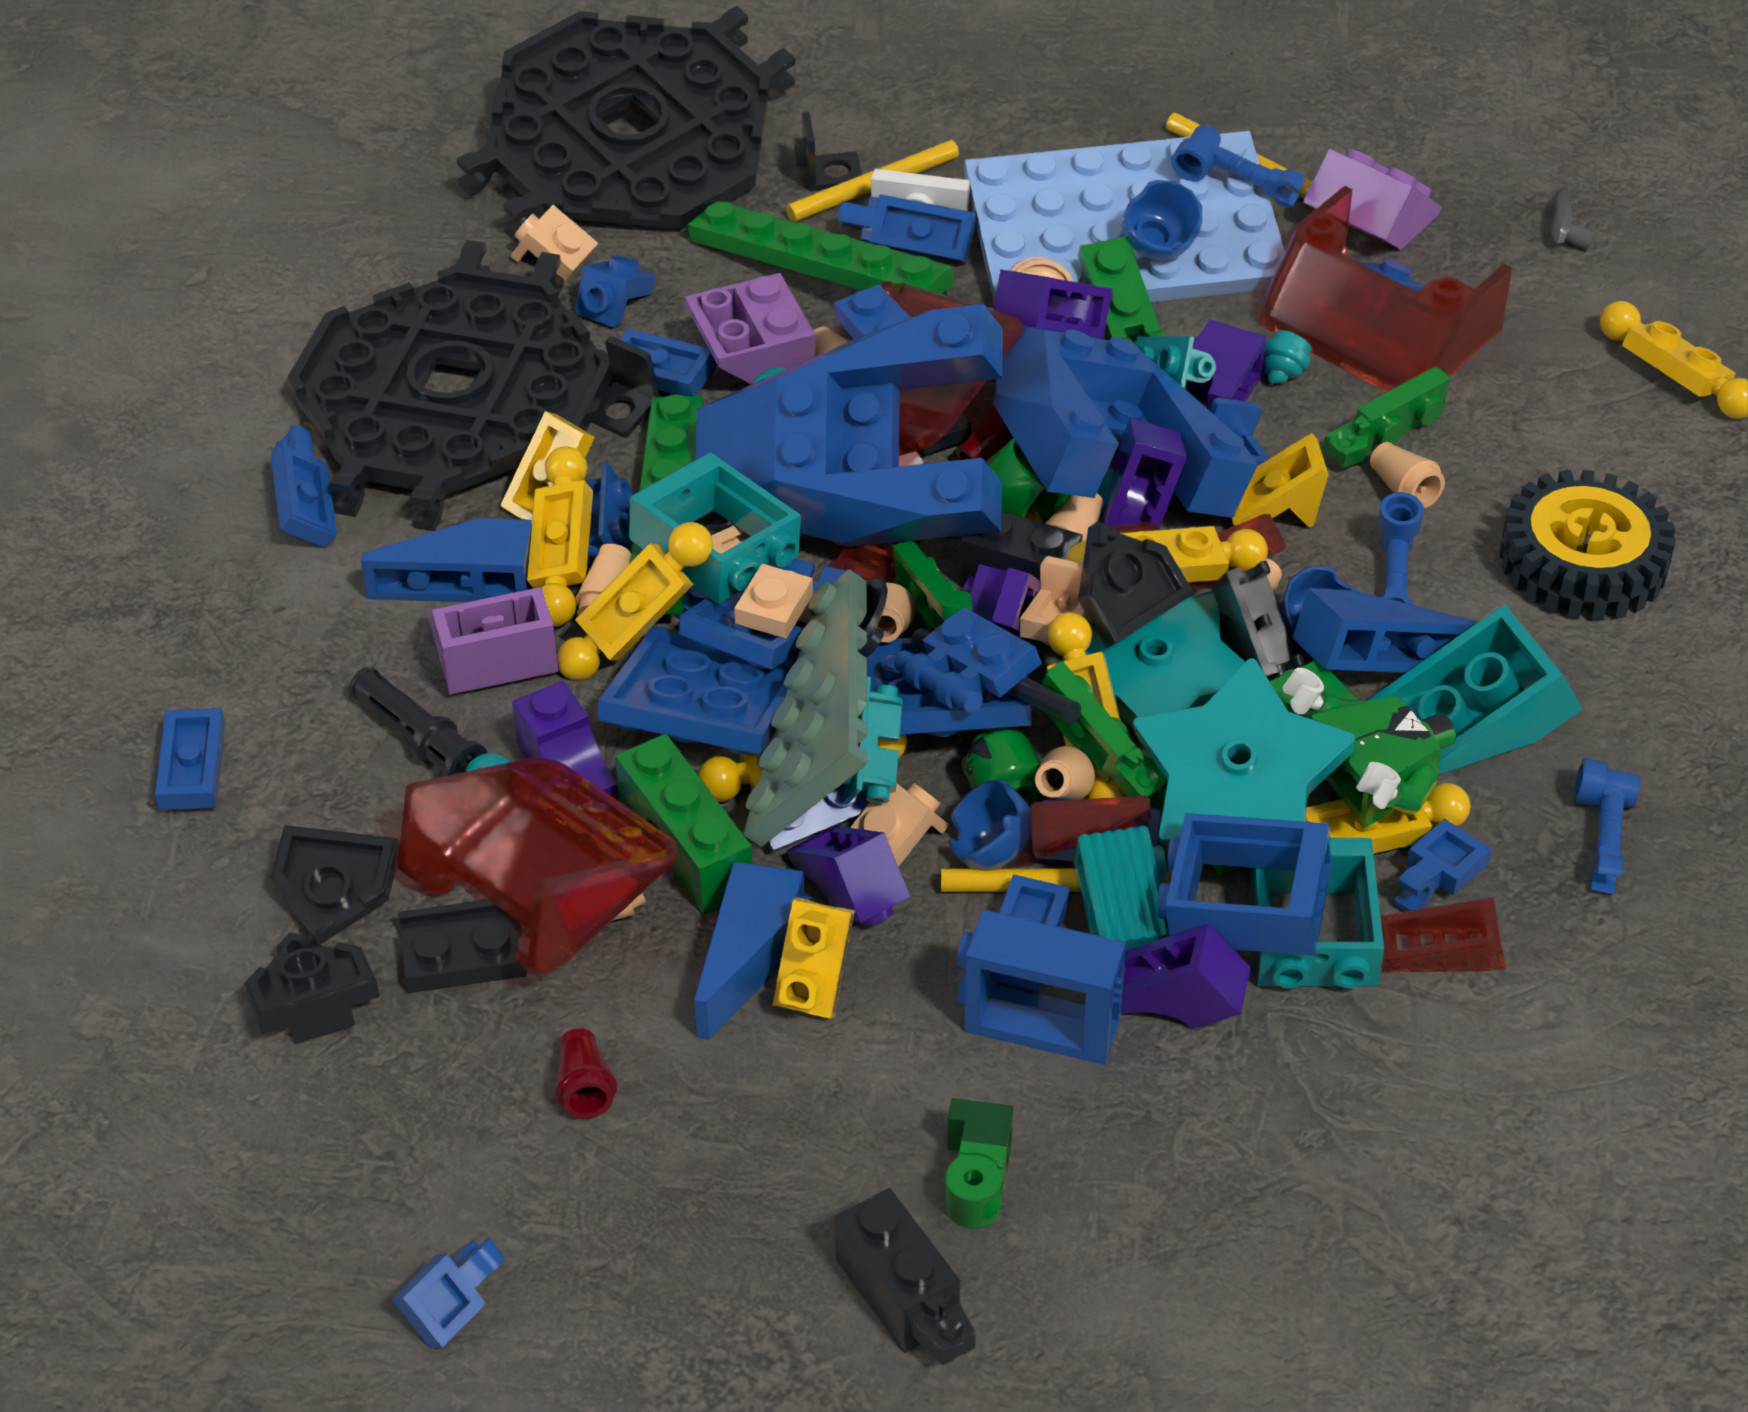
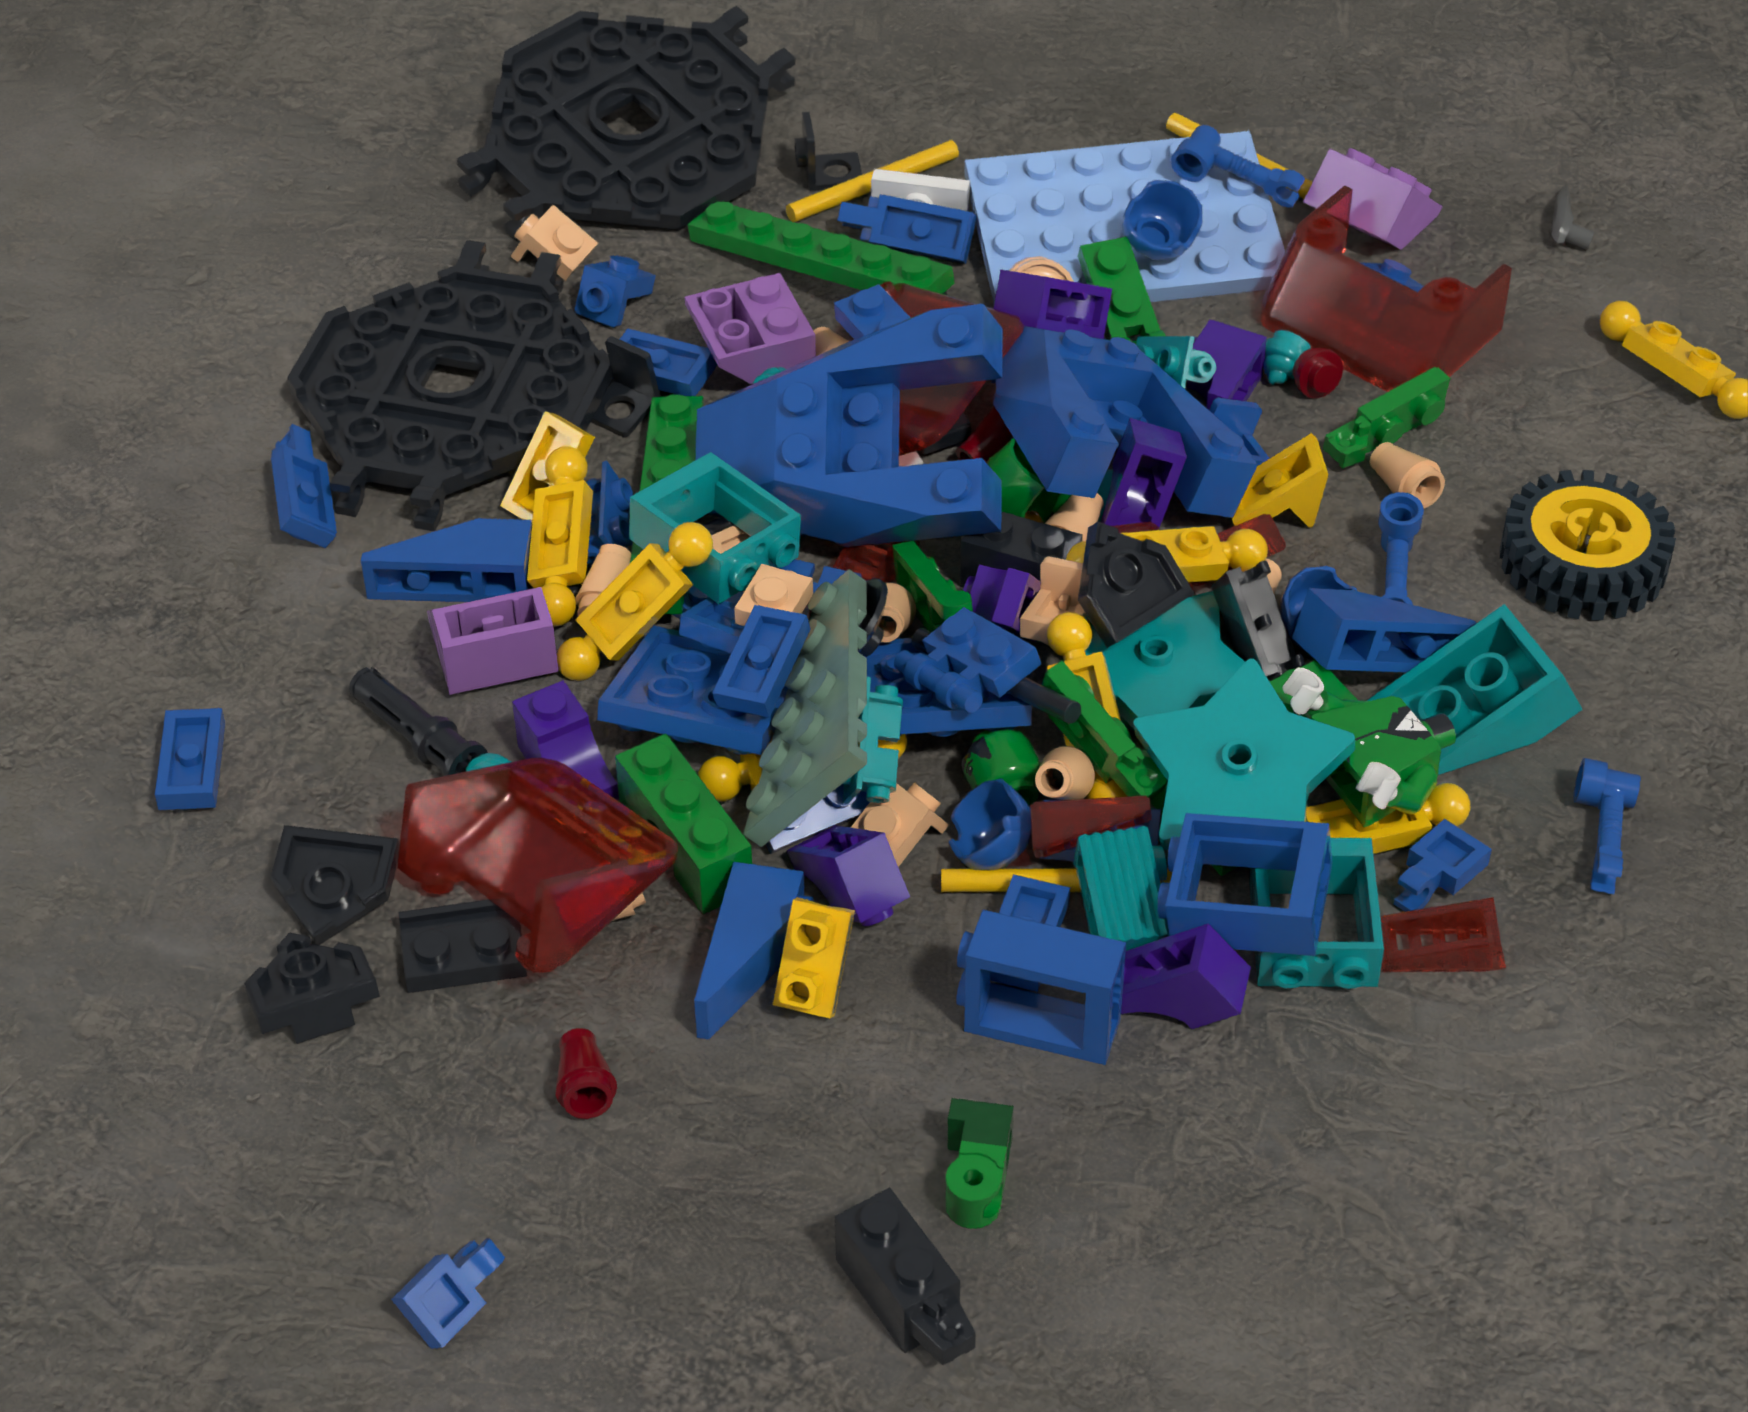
(761, 661): none -> blue plate
(1318, 372): none -> dark red plate

